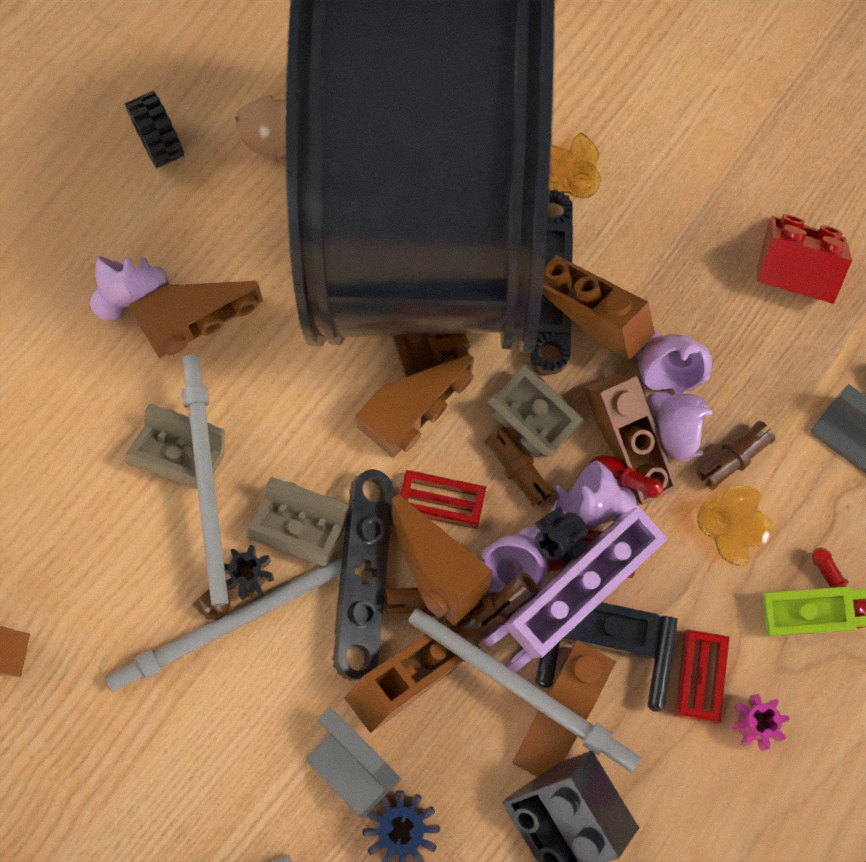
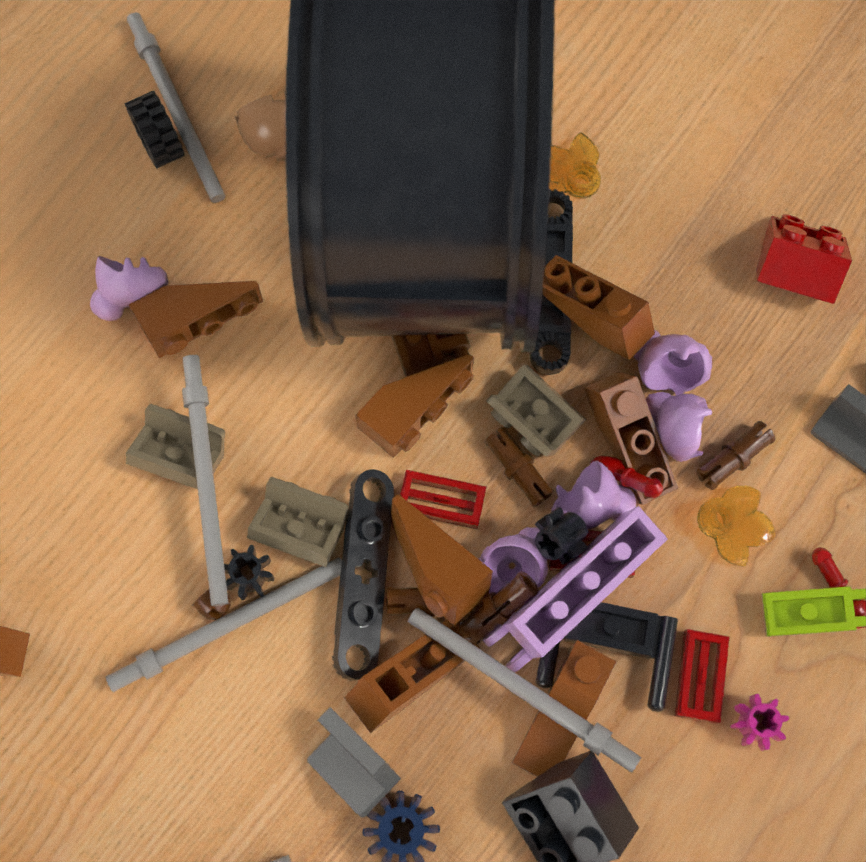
(149, 50): none -> light grey bar

